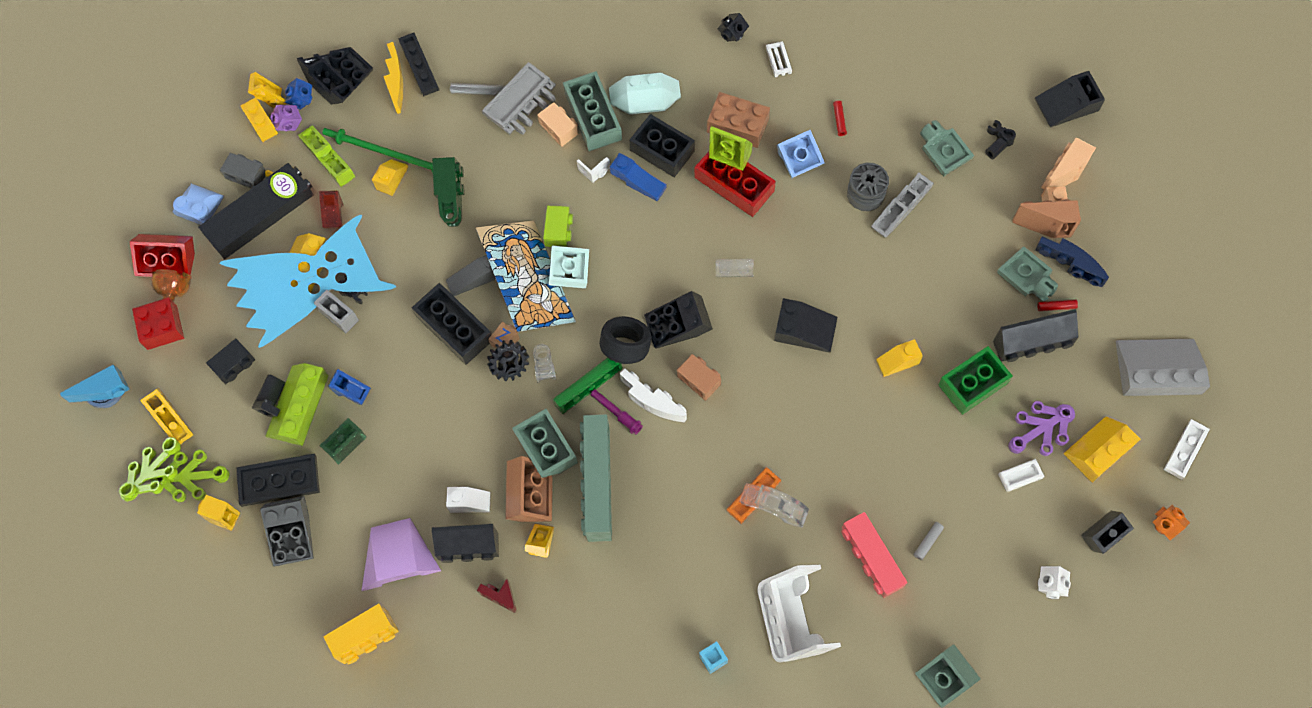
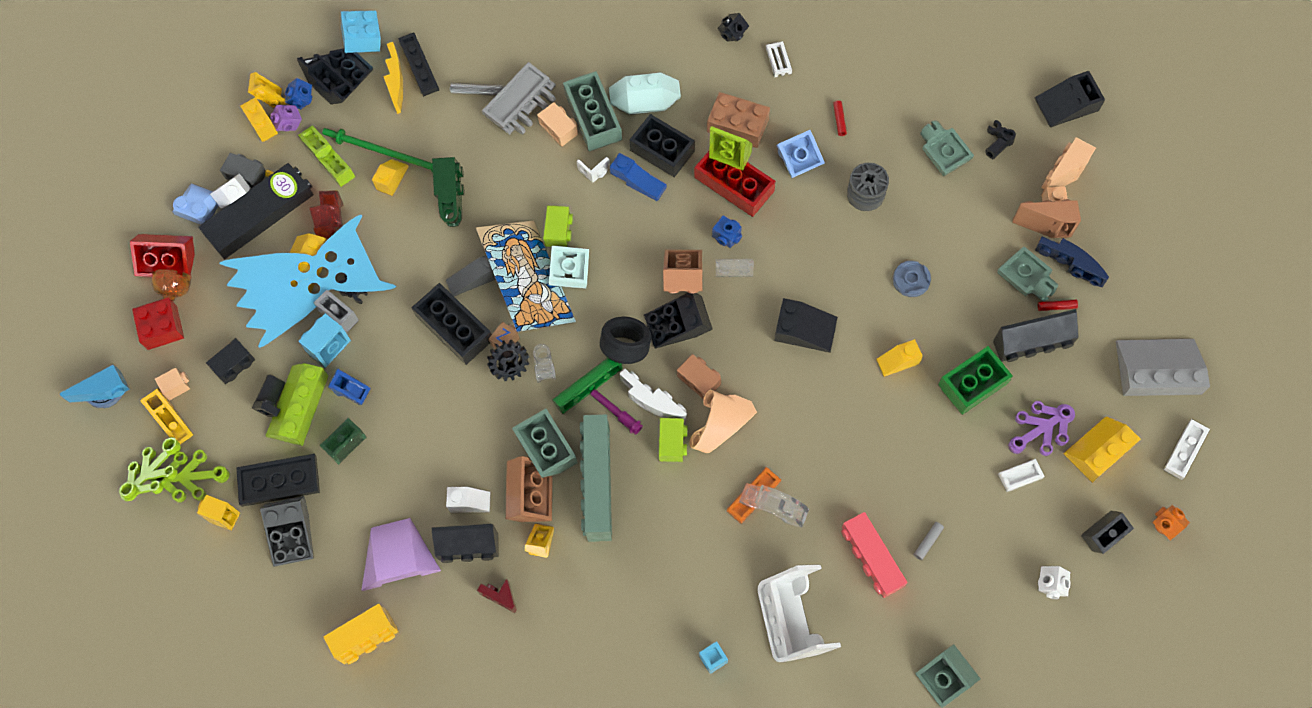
(173, 383): none -> light nougat brick
(230, 191): none -> white slope
(323, 221): none -> clear red slope
(324, 340): none -> medium azure brick
(360, 31): none -> medium azure brick
(671, 439): none -> lime brick
(682, 271): none -> nougat brick
(725, 418): none -> light nougat panel
(727, 232): none -> blue brick
(902, 205): light grey slope -> none
(907, 283): none -> sand blue tile

